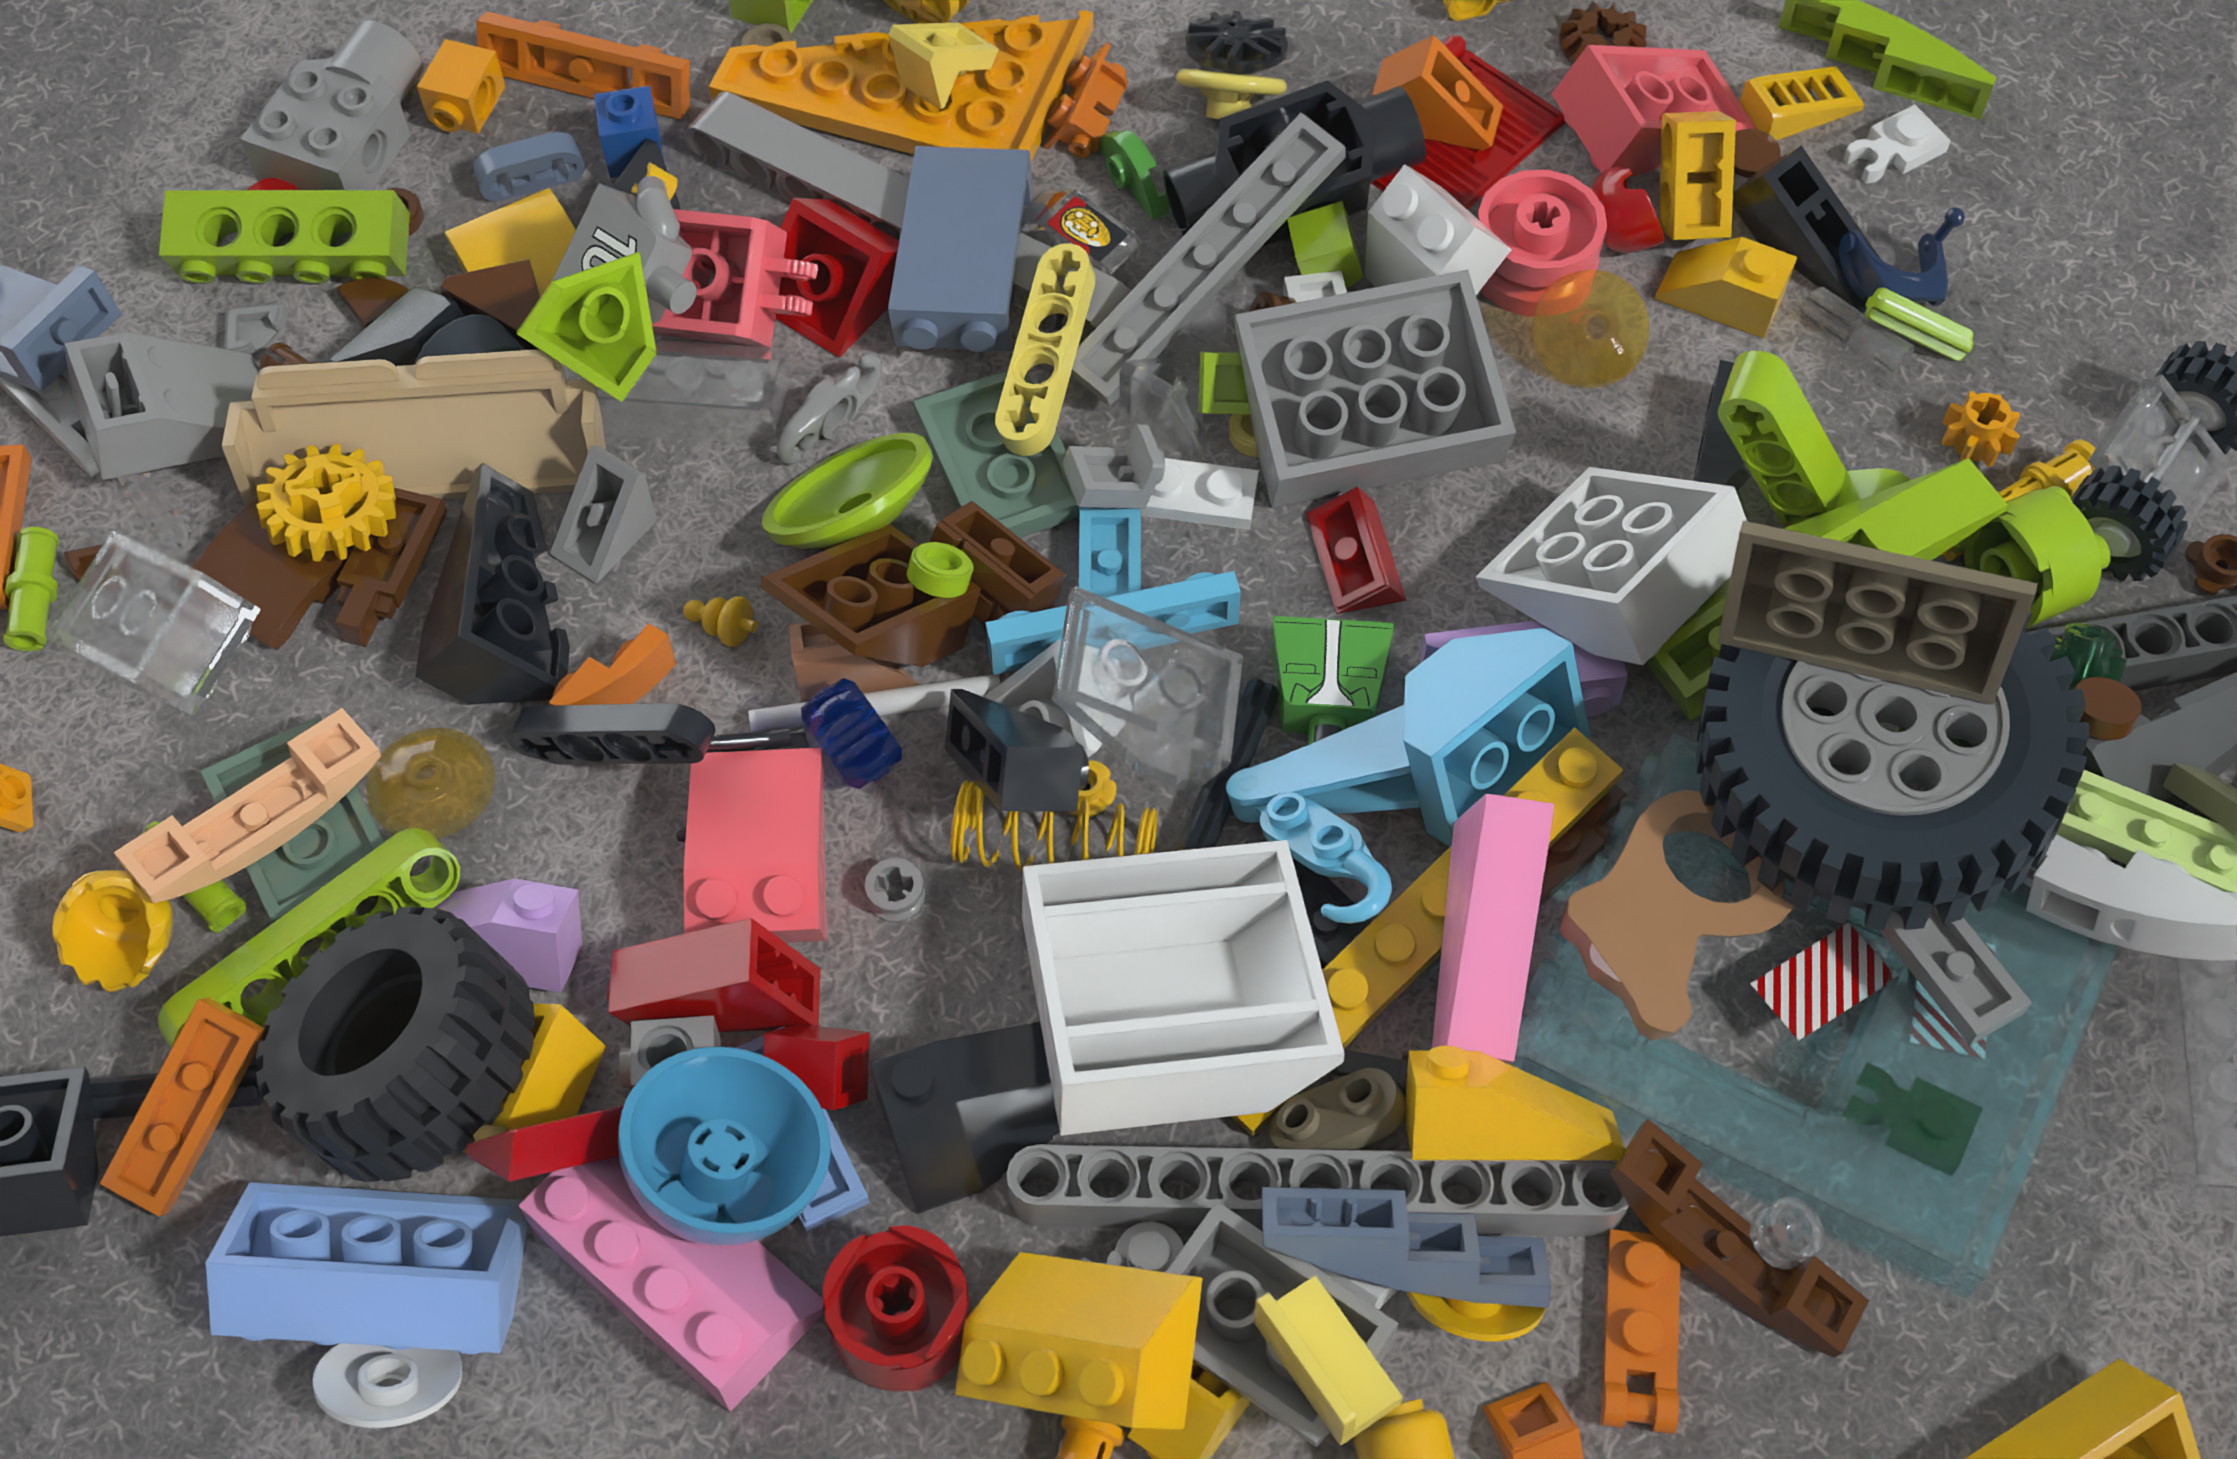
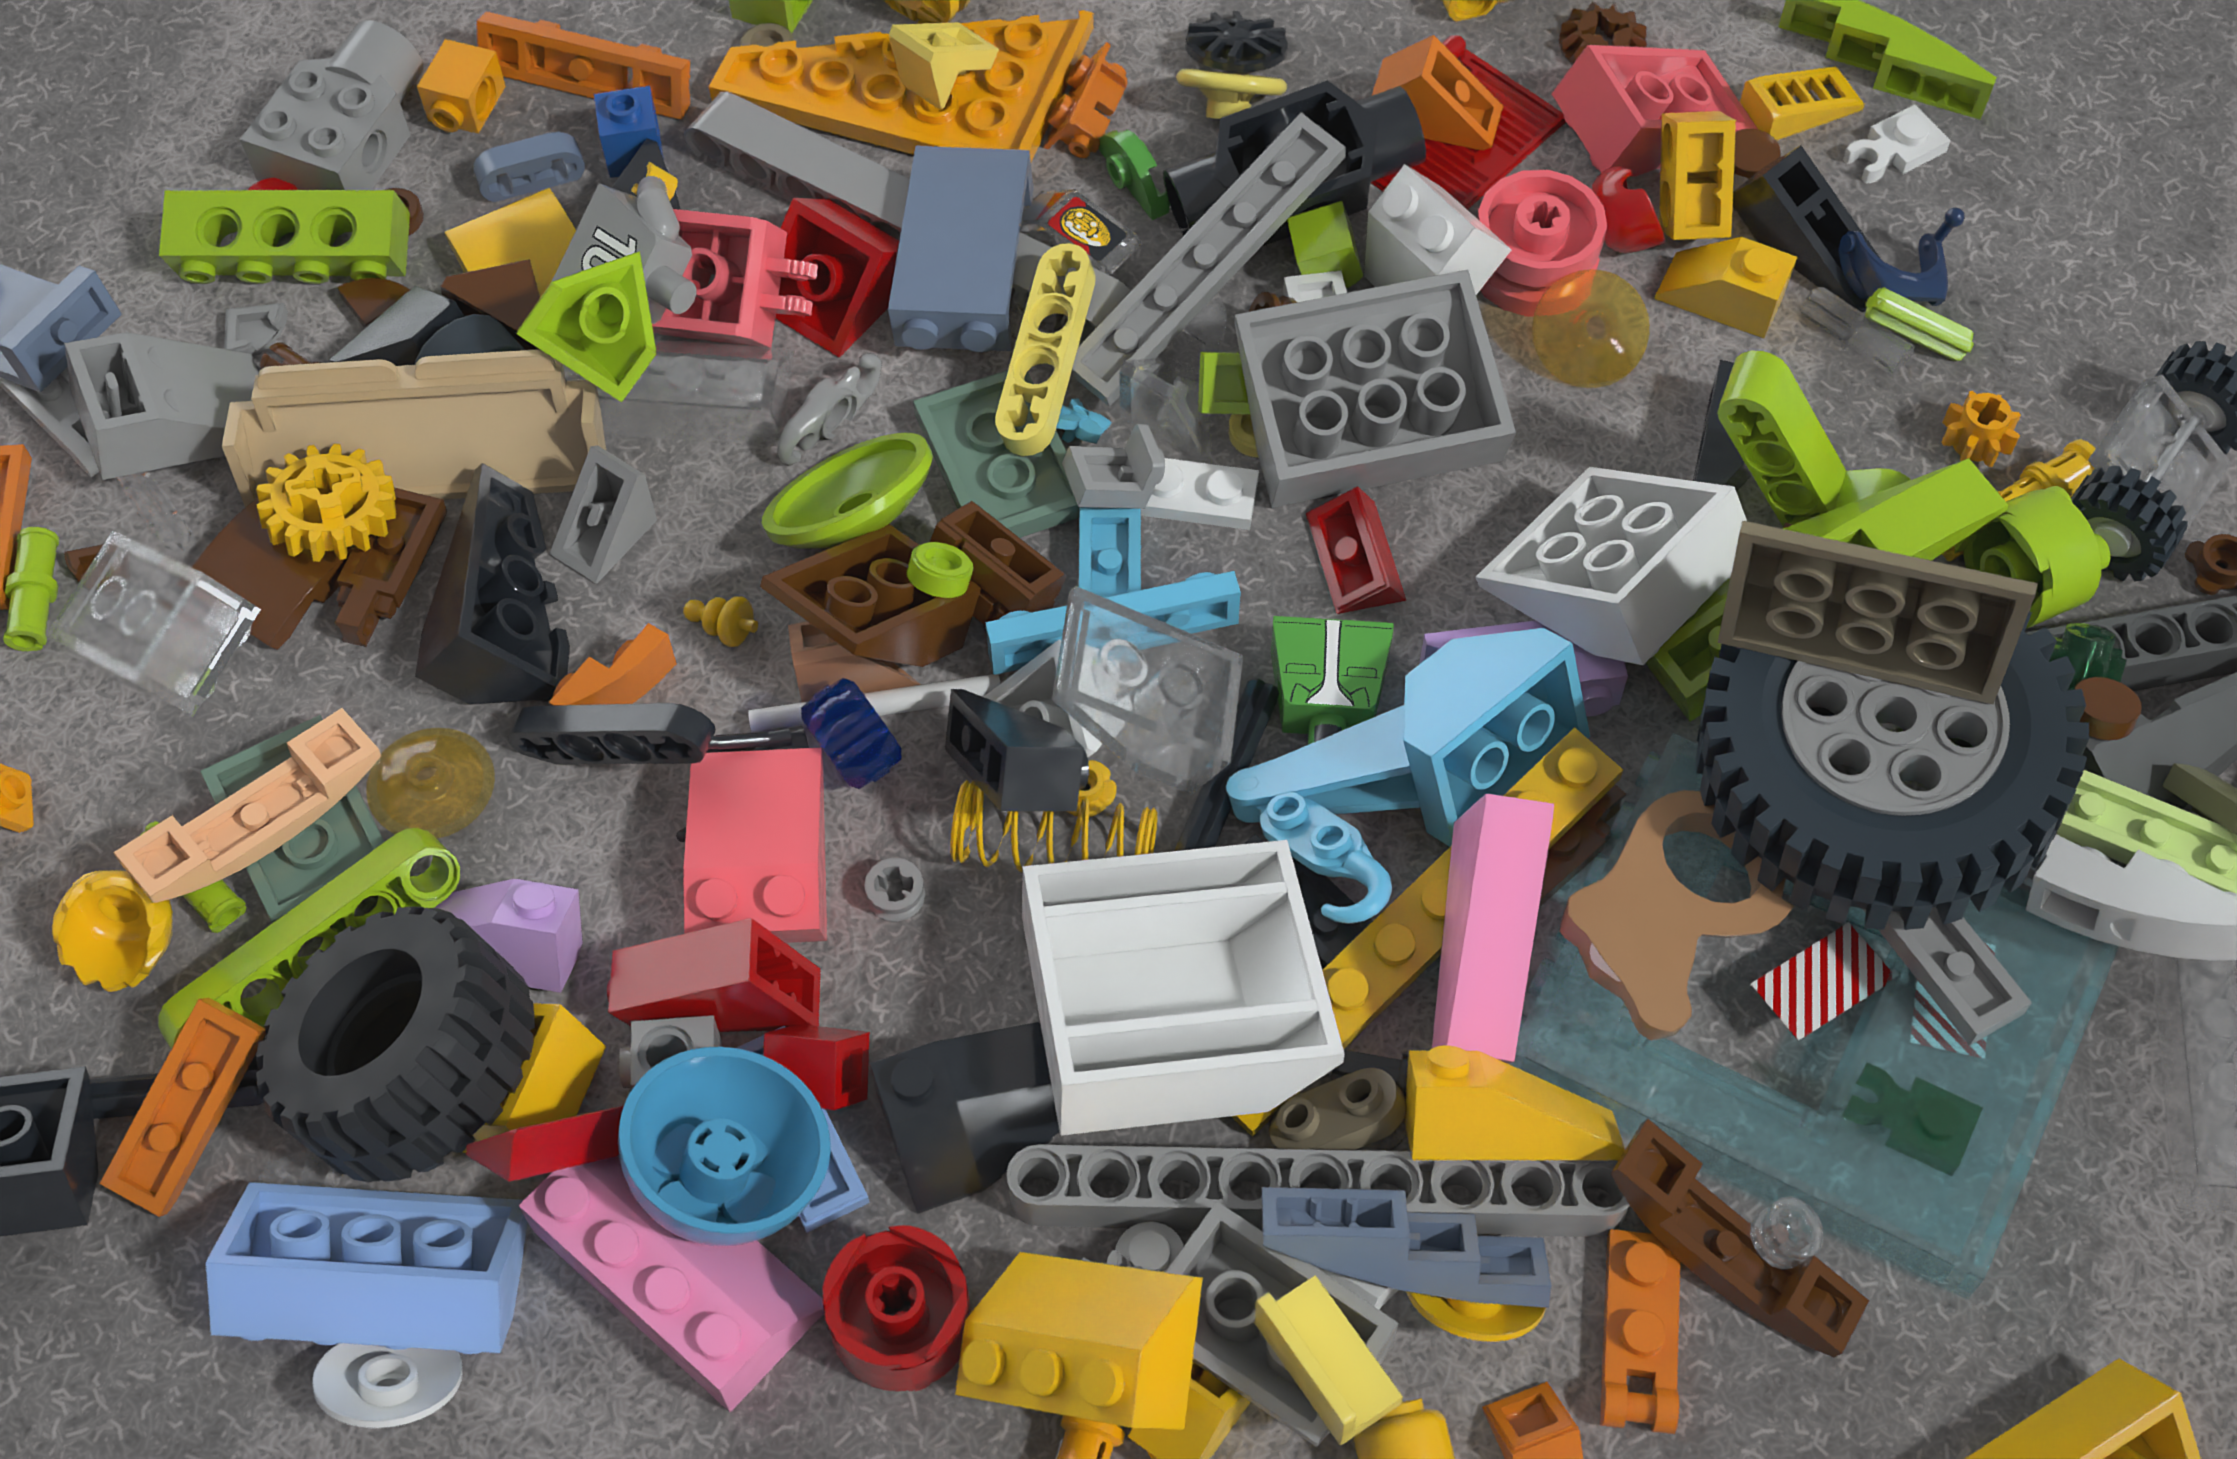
(1081, 423): none -> medium azure plant

